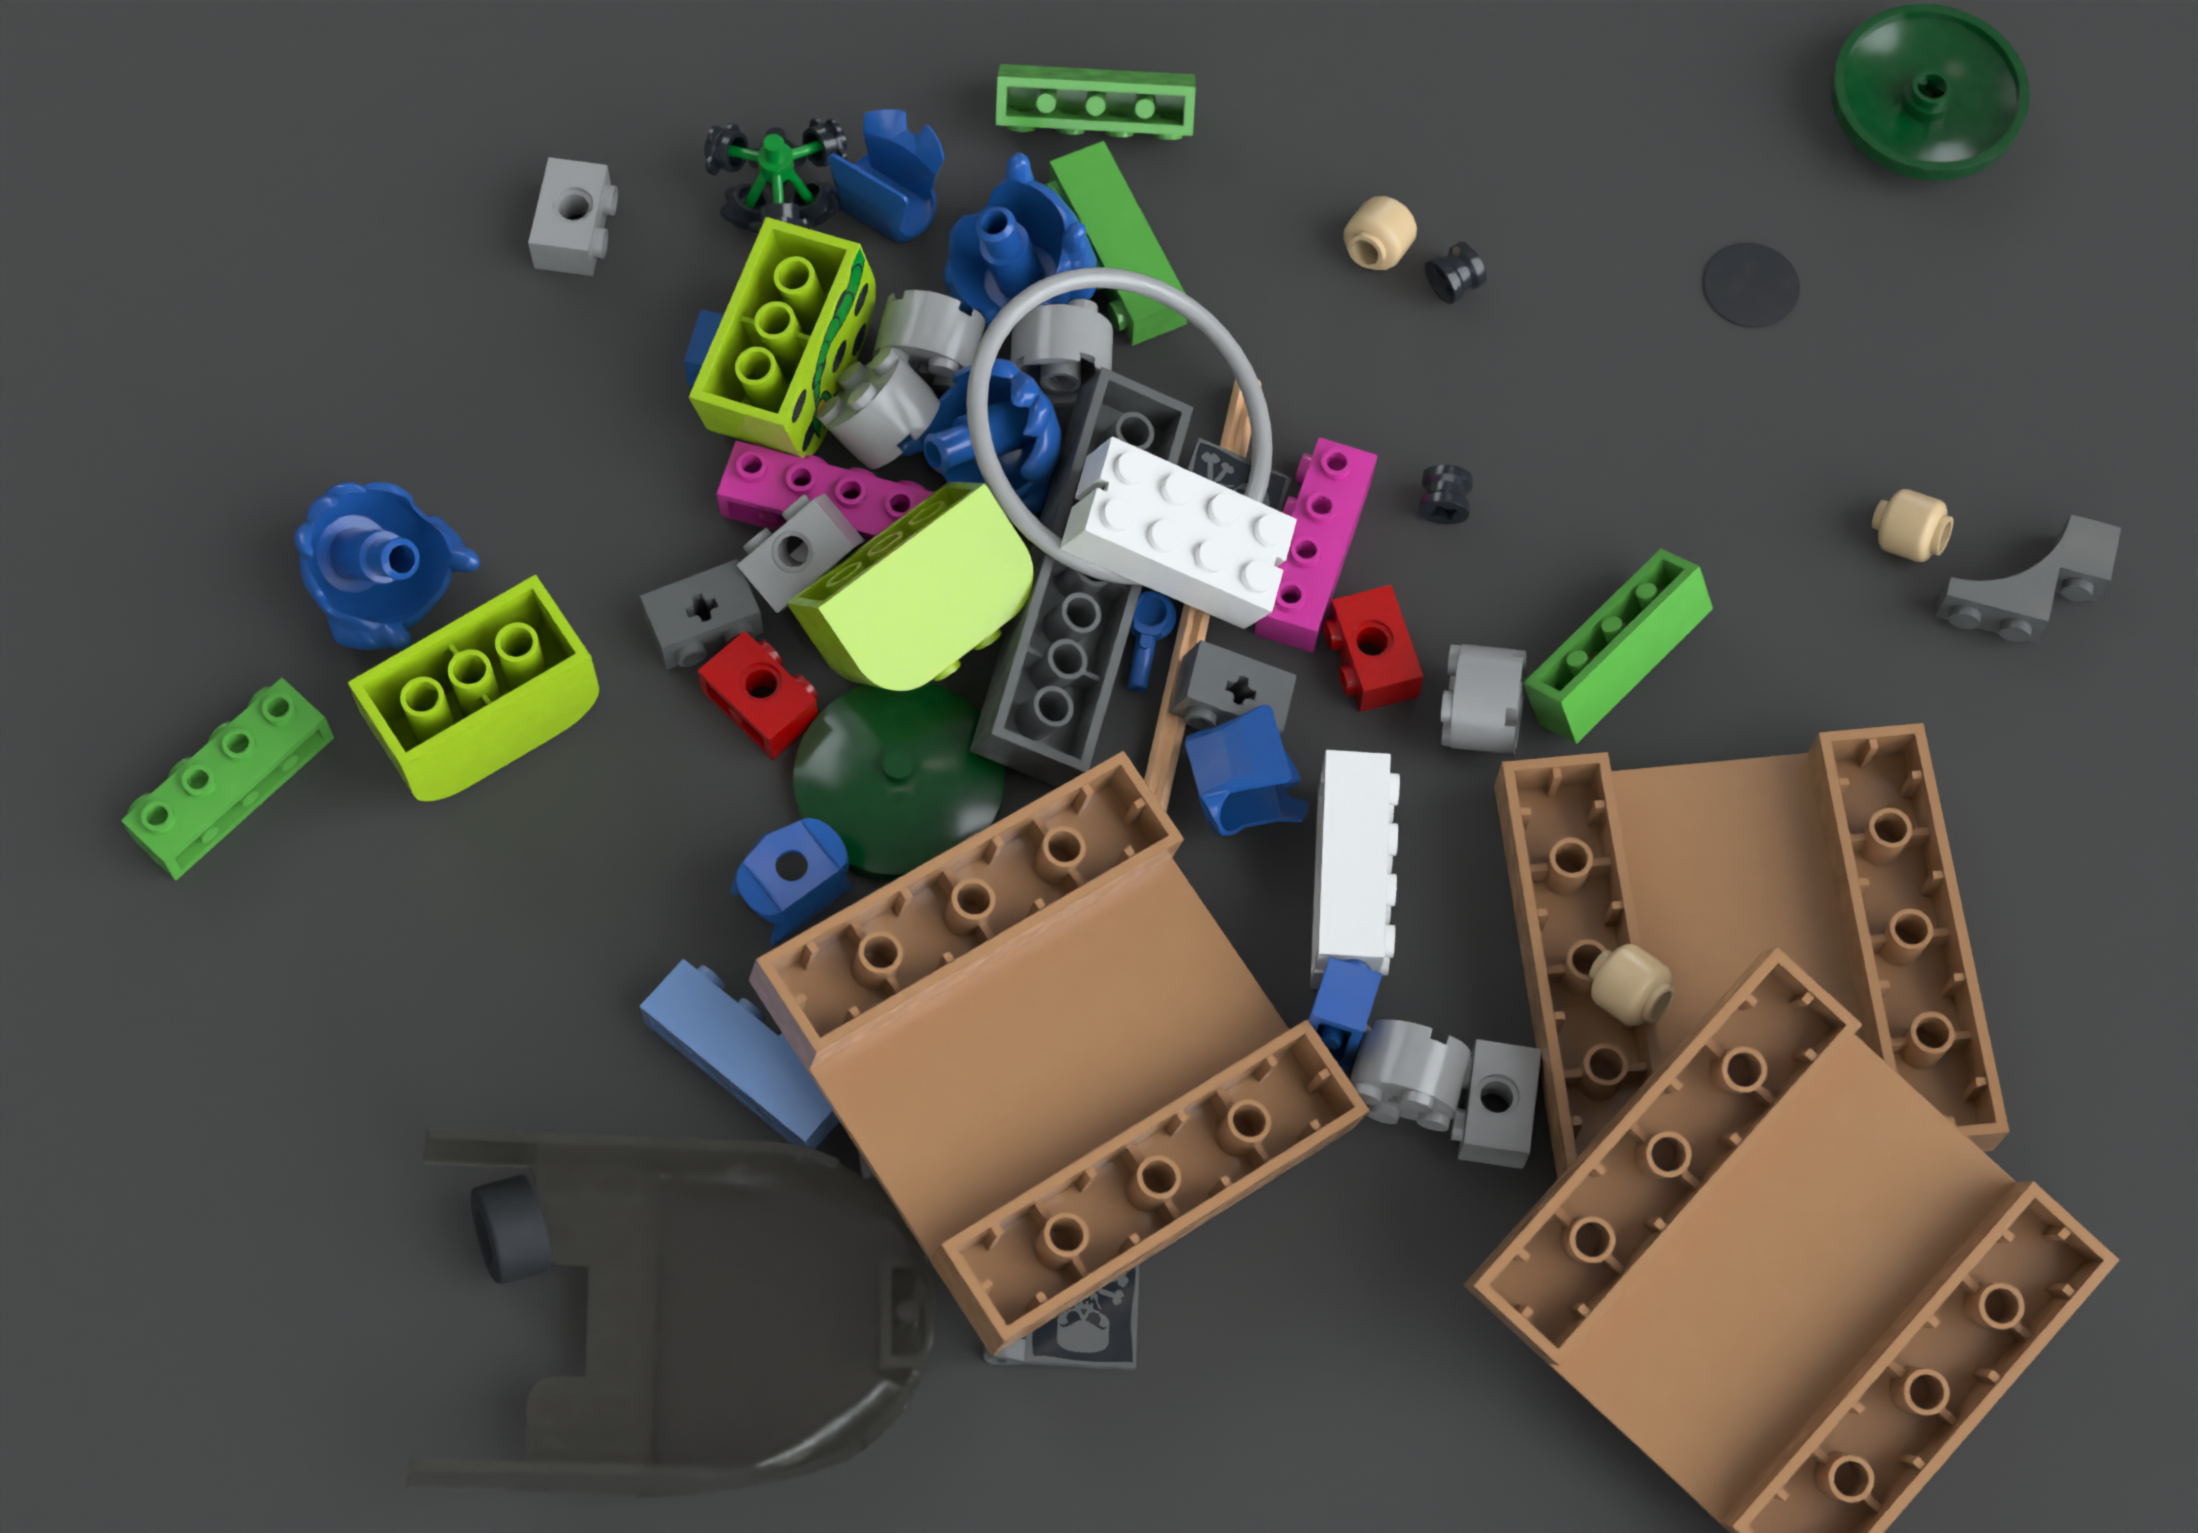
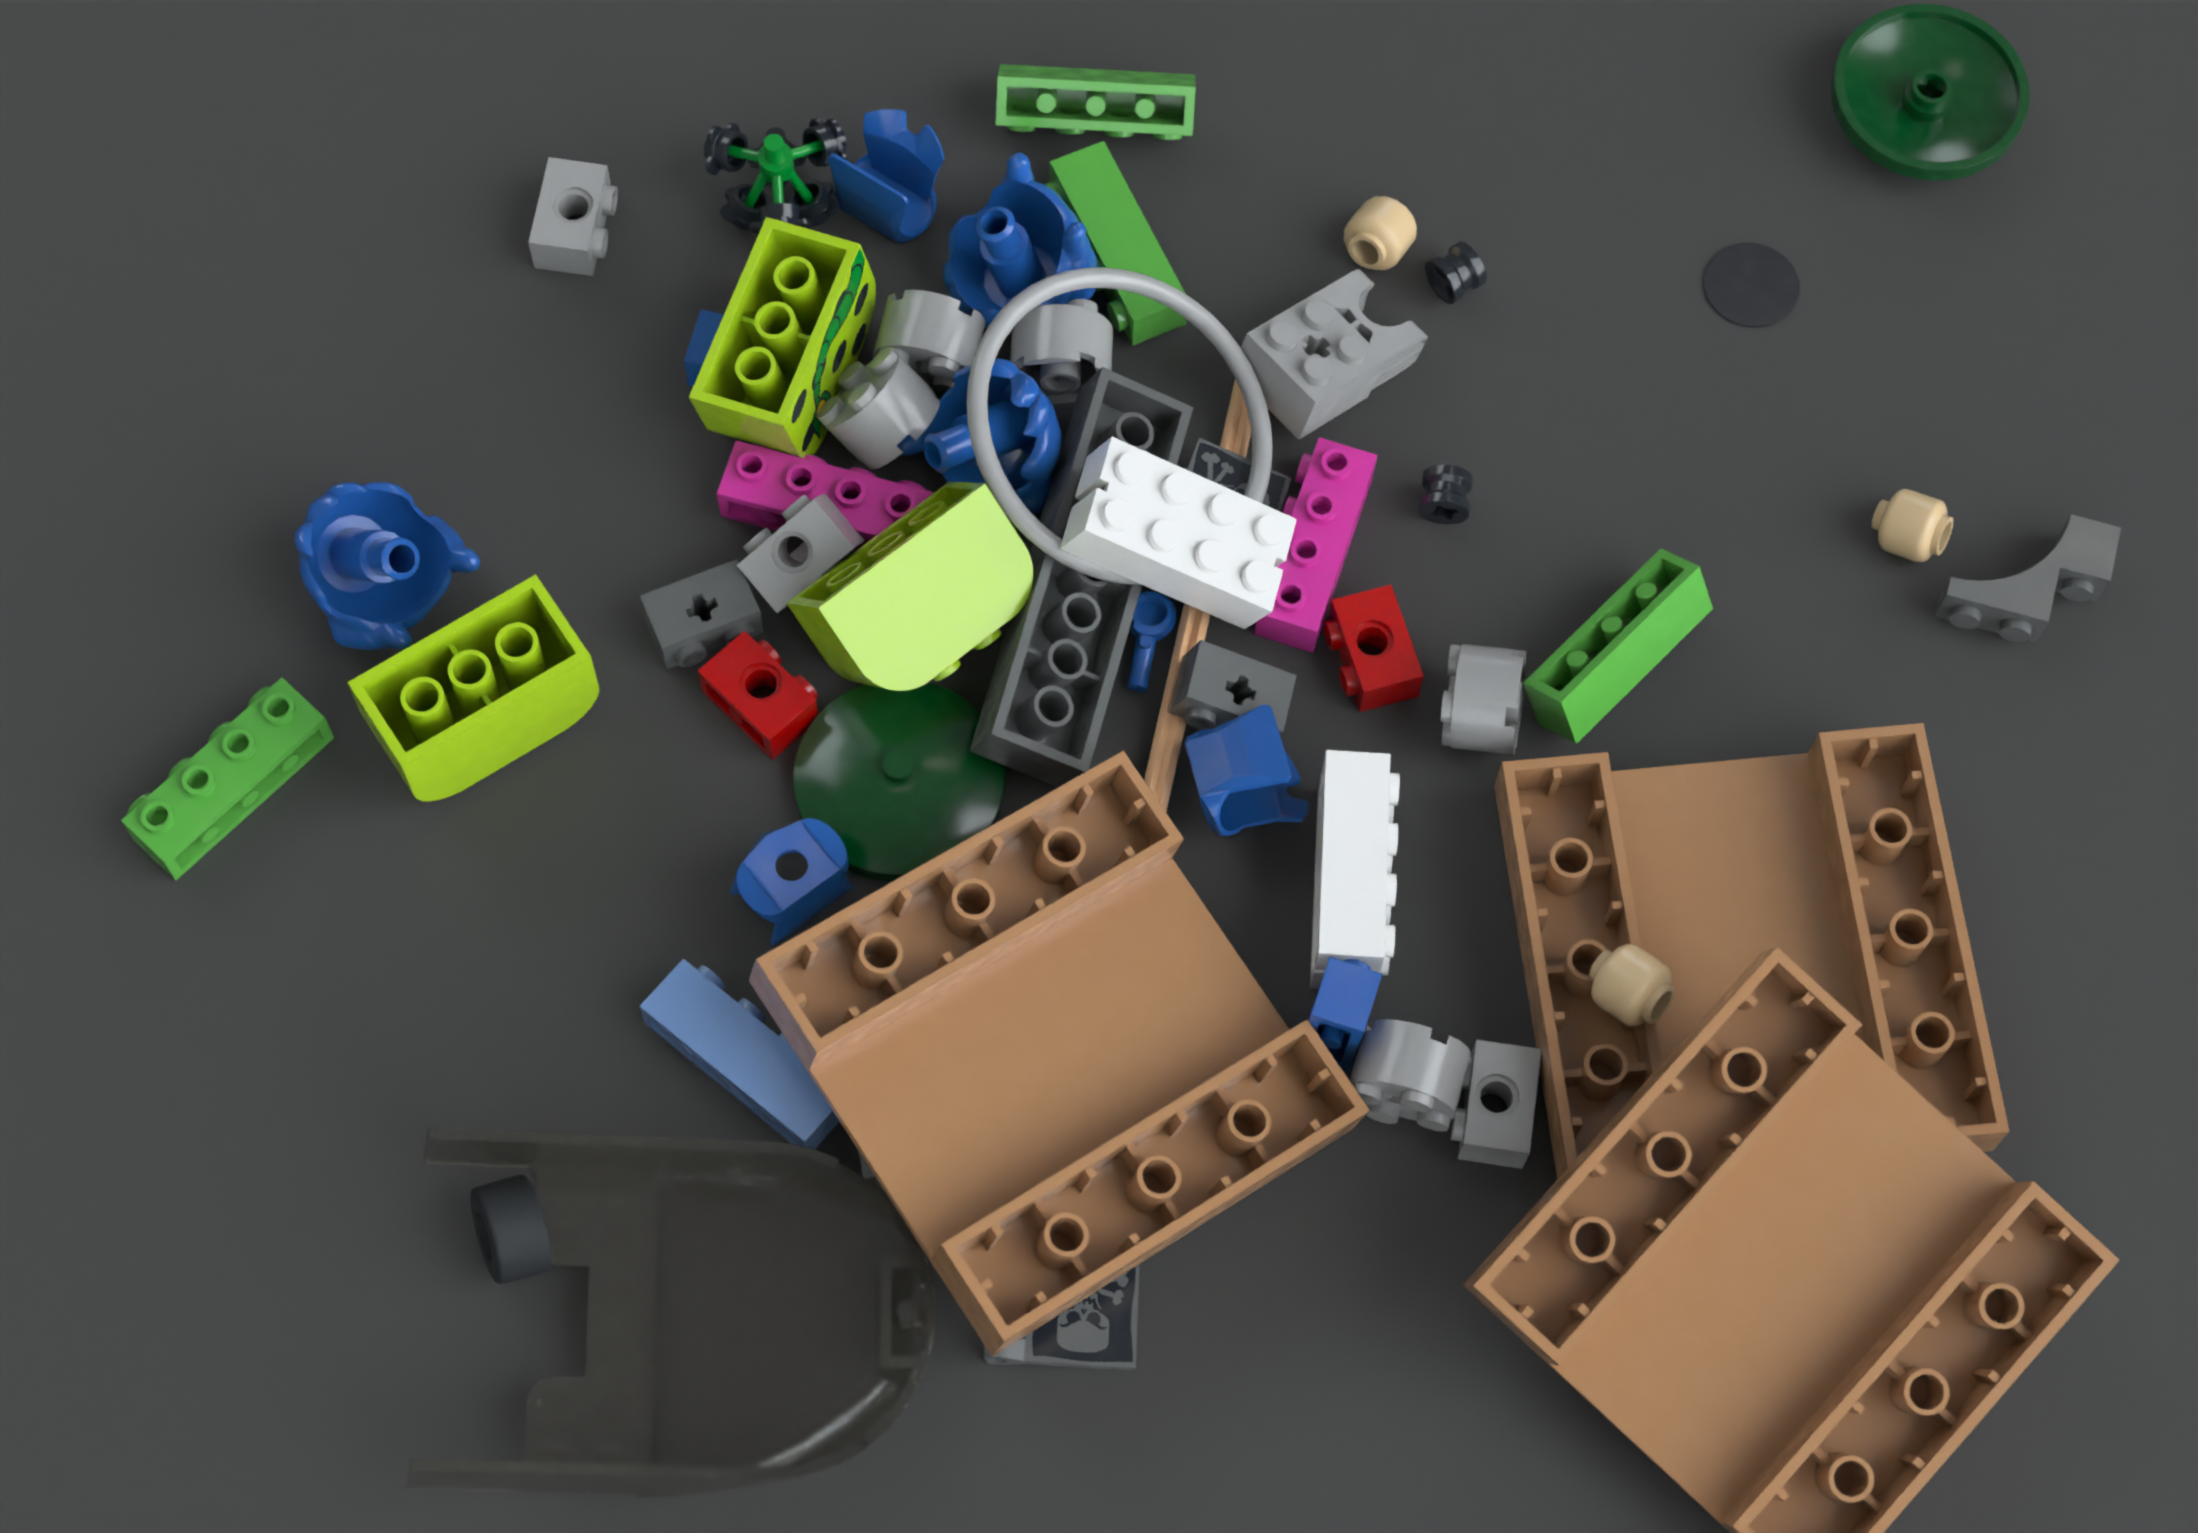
(1327, 354): none -> light grey brick

